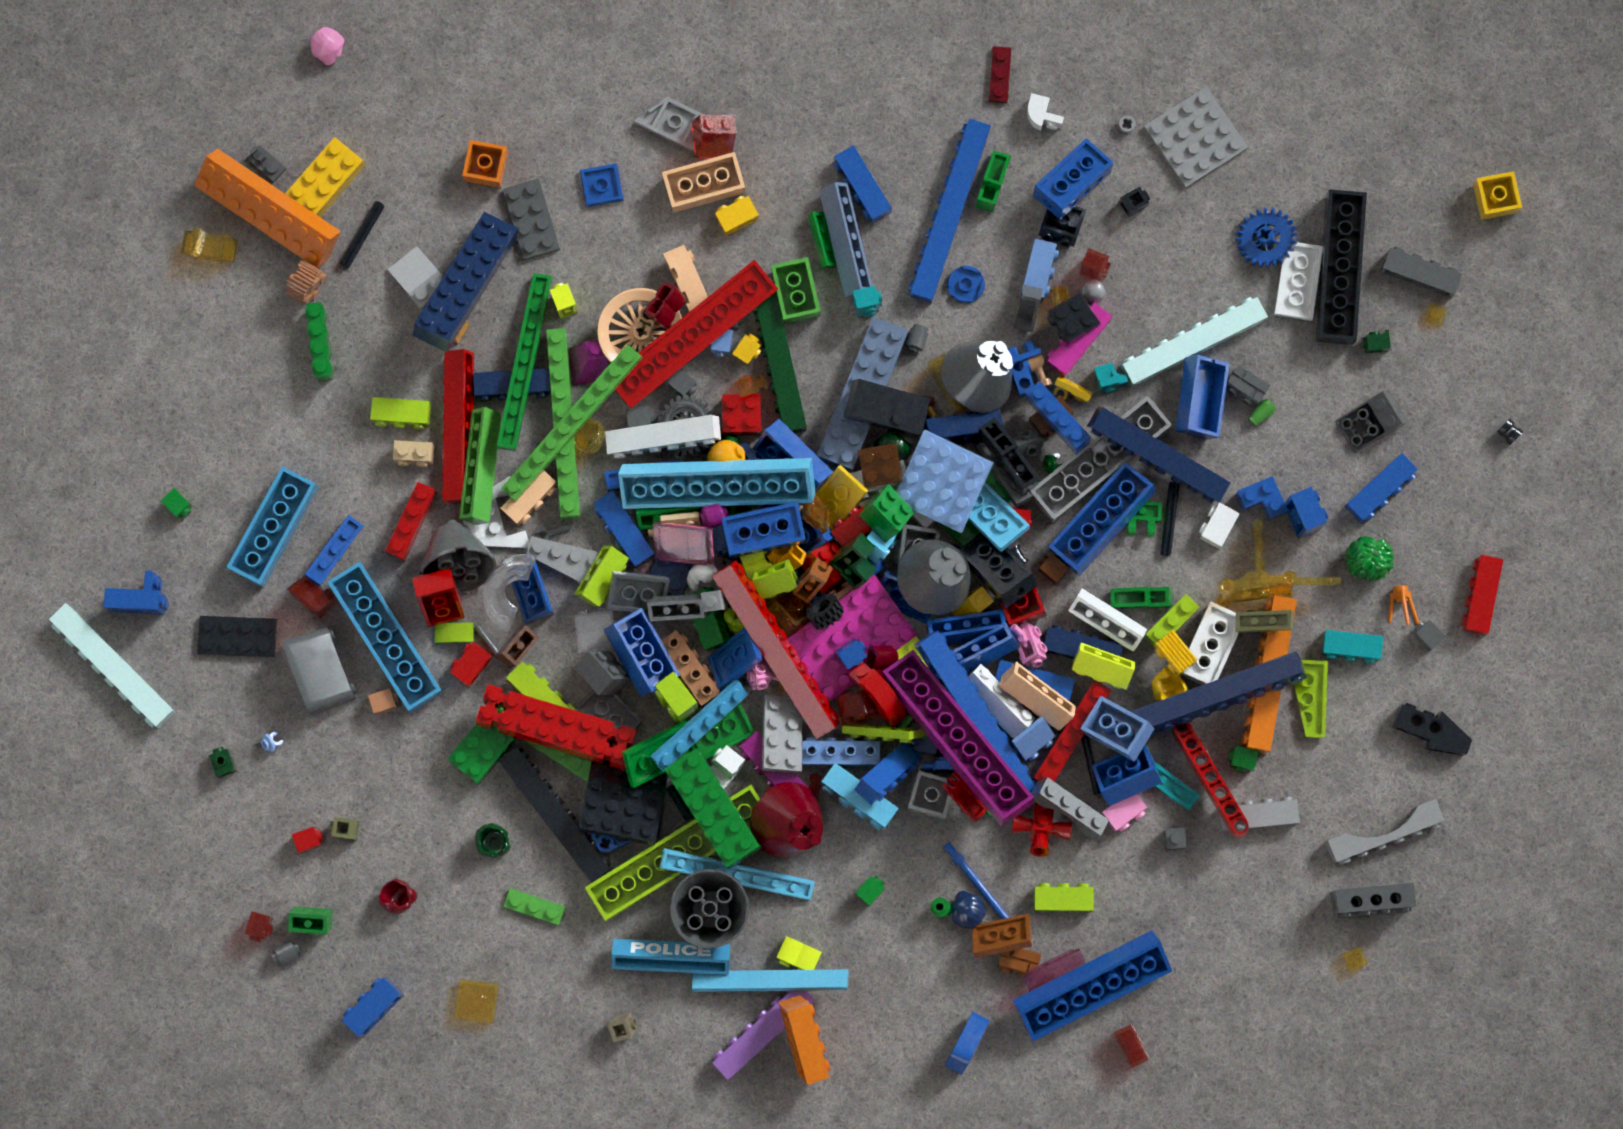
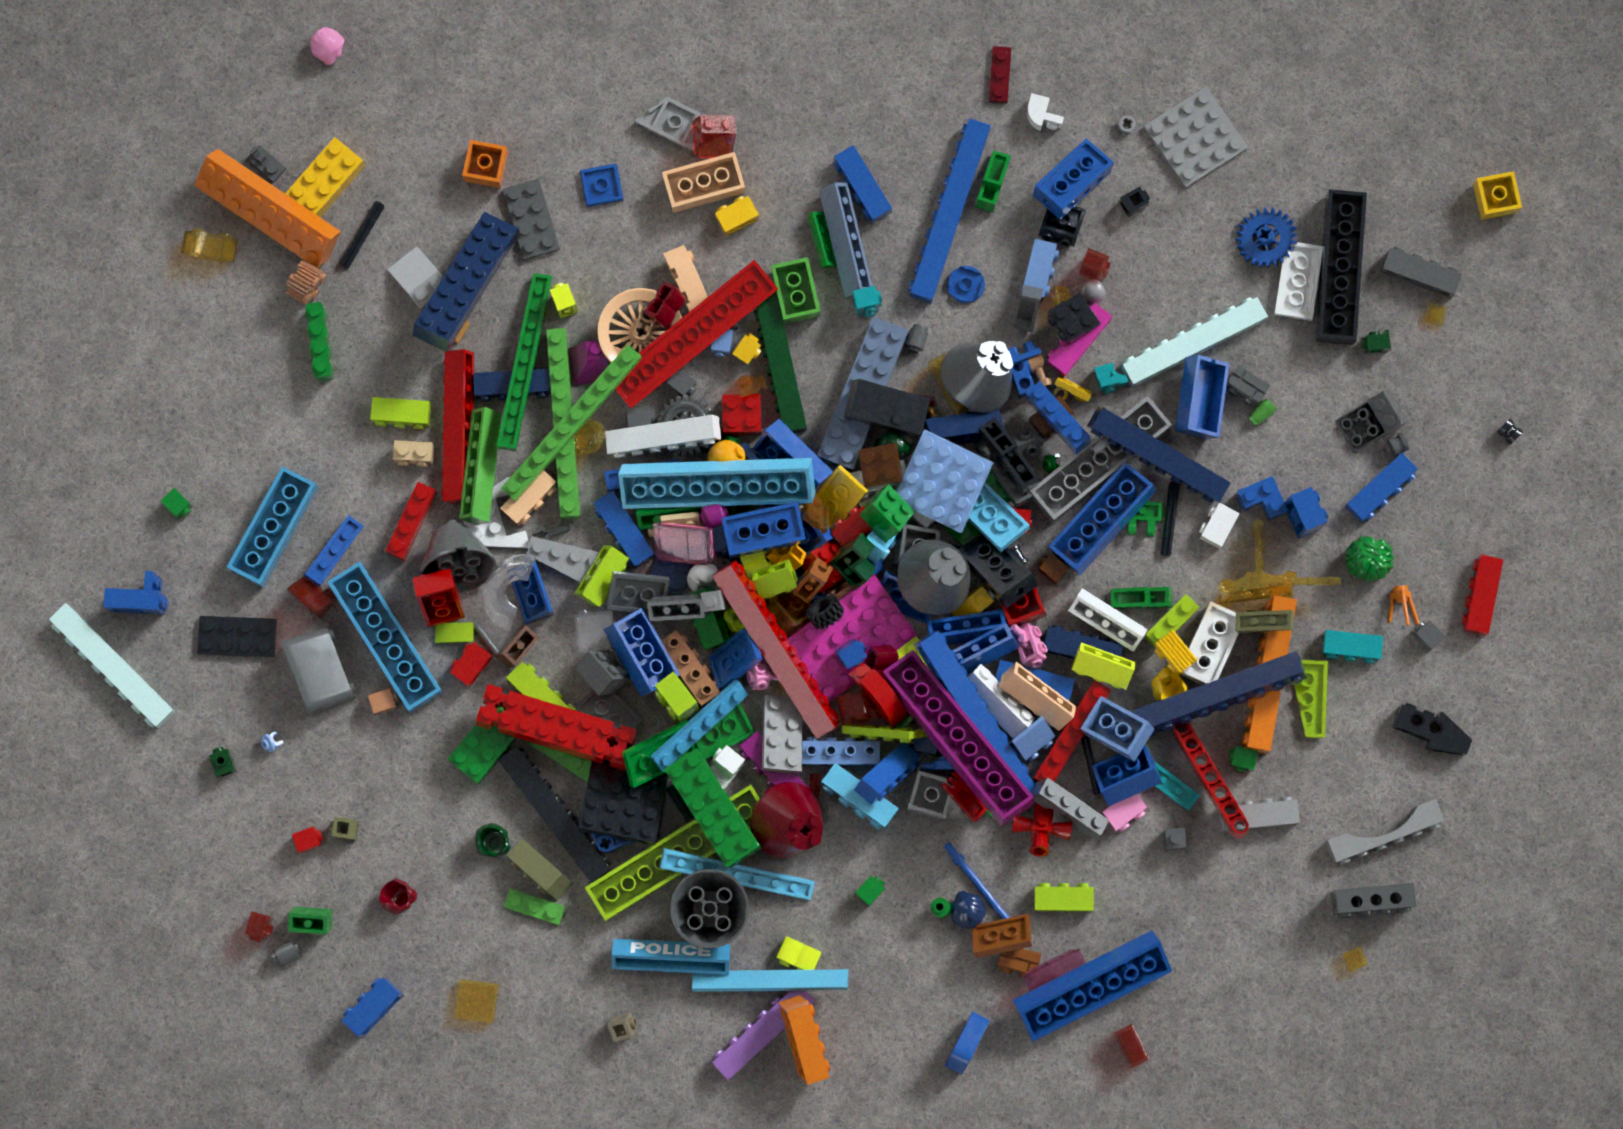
(539, 869): none -> olive wedge
(1397, 444): none -> dark grey wheel

